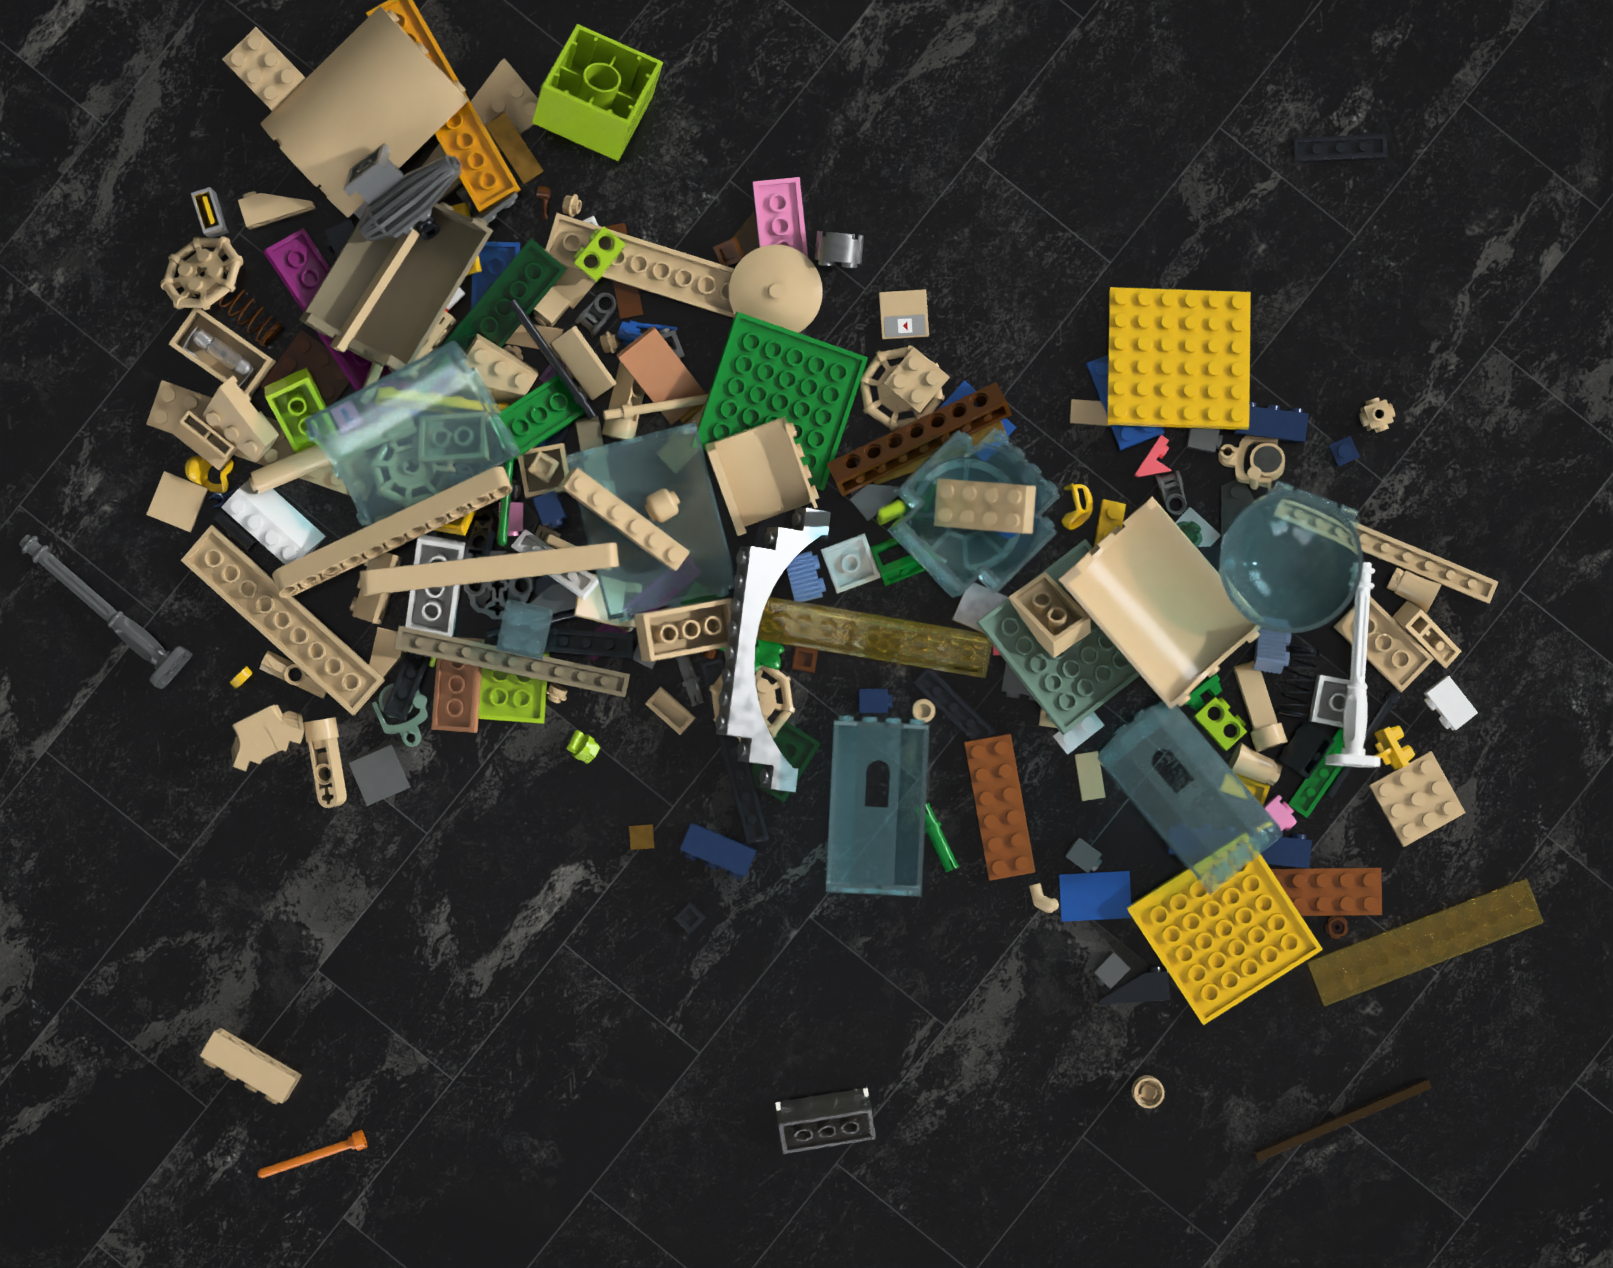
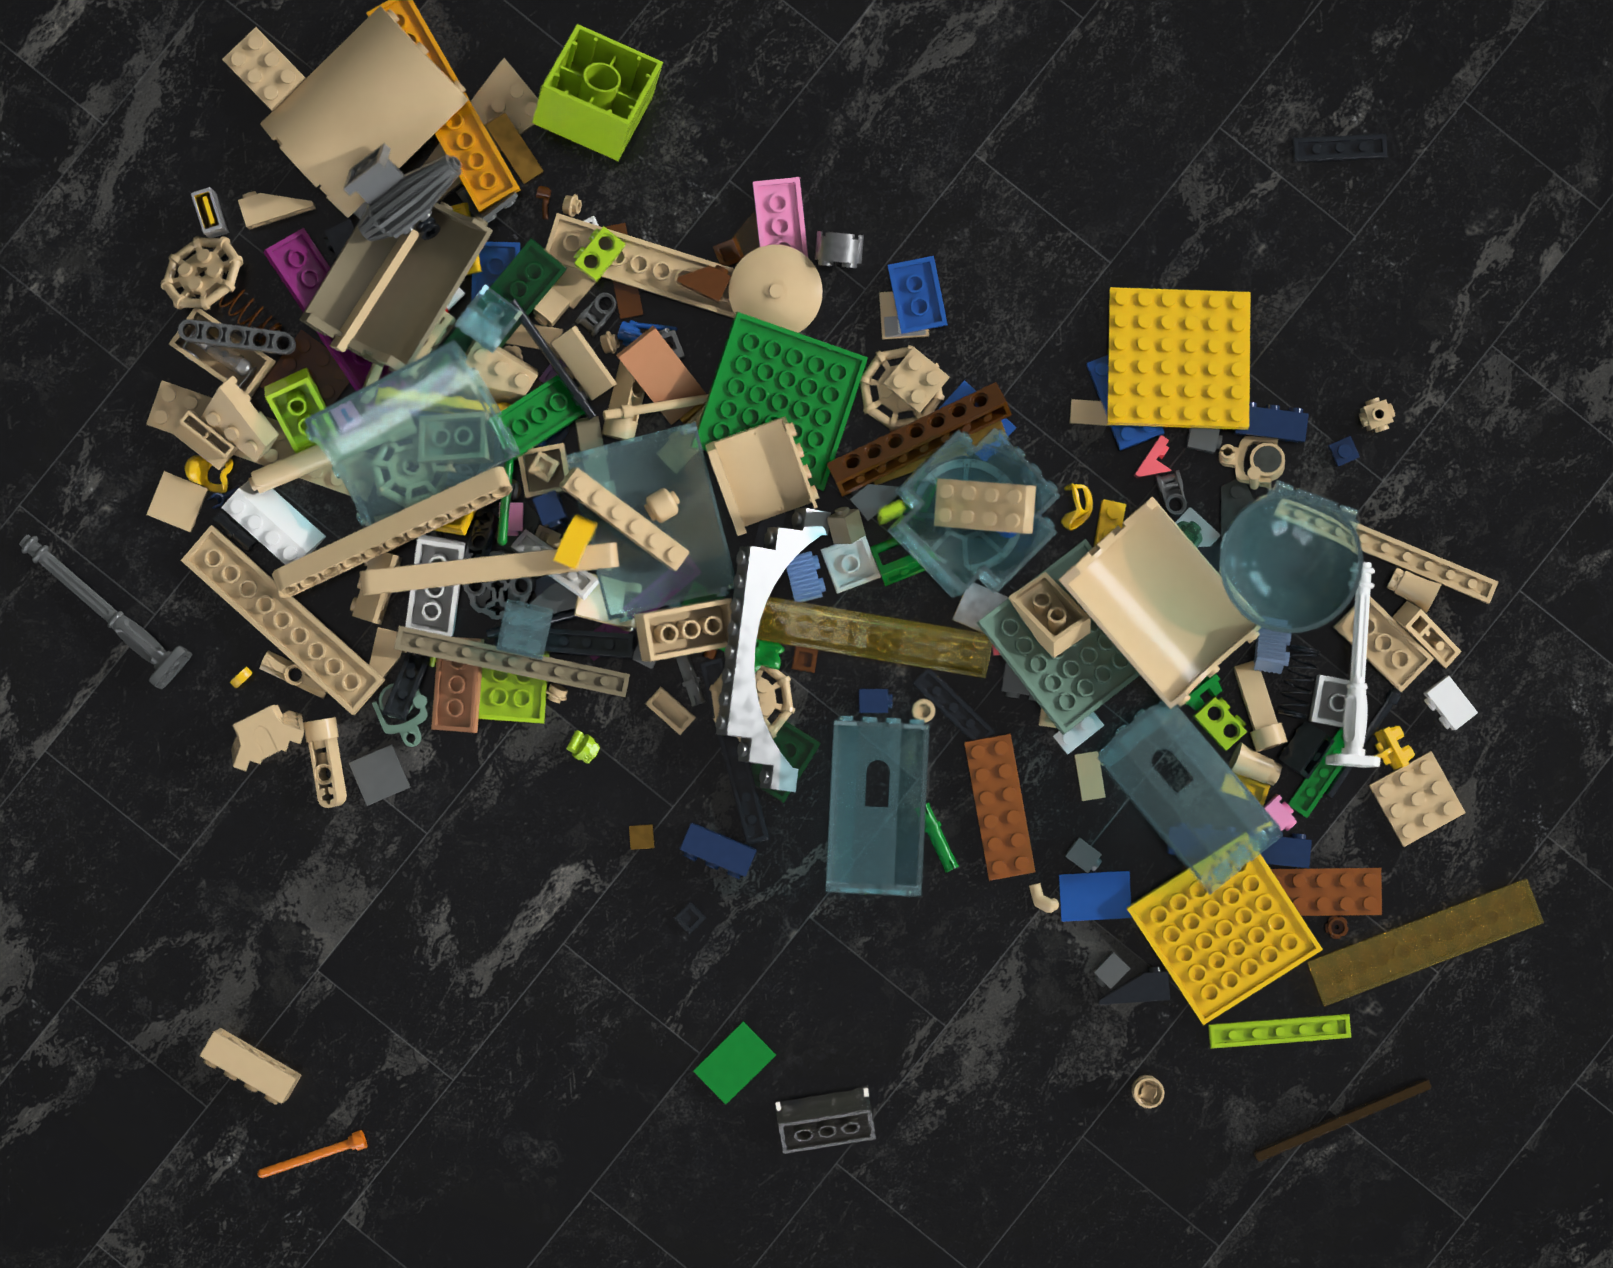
(226, 332): none -> dark grey beam
(488, 318): none -> clear light blue brick
(575, 541): none -> yellow brick
(707, 282): none -> reddish brown slope
(734, 1062): none -> green tile
(846, 526): none -> dark tan brick
(917, 295): none -> blue plate
(1279, 1031): none -> lime tile

